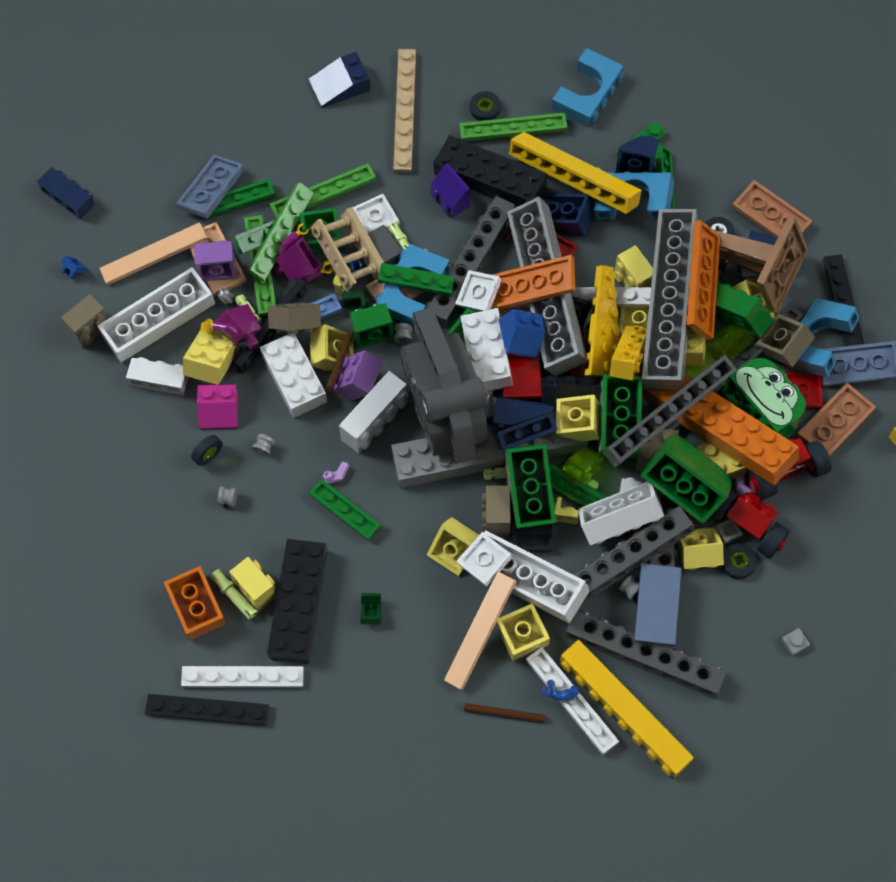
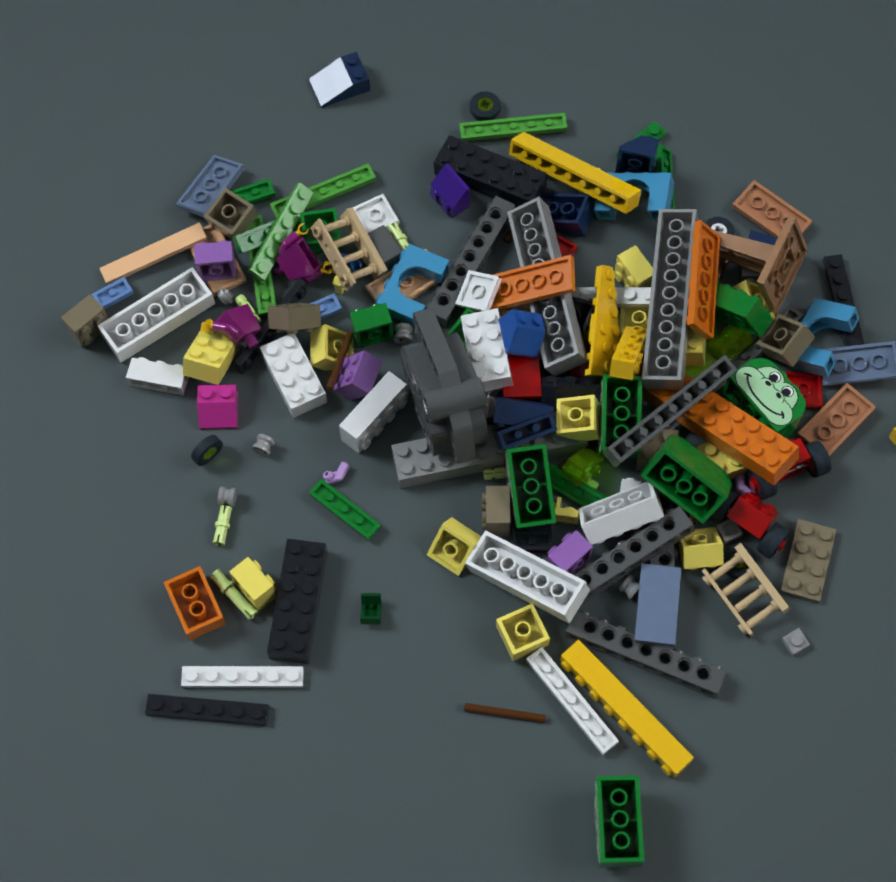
(66, 192): dark blue brick -> none
(73, 265): blue tile -> none
(113, 293): none -> medium blue plate
(222, 525): none -> yellowish green pin
(230, 214): none -> dark tan brick
(354, 298): dark green bracket -> none
(404, 111): tan plate -> none
(415, 279): green plate -> none
(480, 630): light nougat tile -> none
(484, 559): white plate -> none
(565, 695): blue piece -> none
(571, 553): none -> medium lavender brick
(586, 108): dark azure arch -> none
(618, 821): none -> green brick
(764, 588): none -> tan fence
(808, 561): none -> dark tan plate

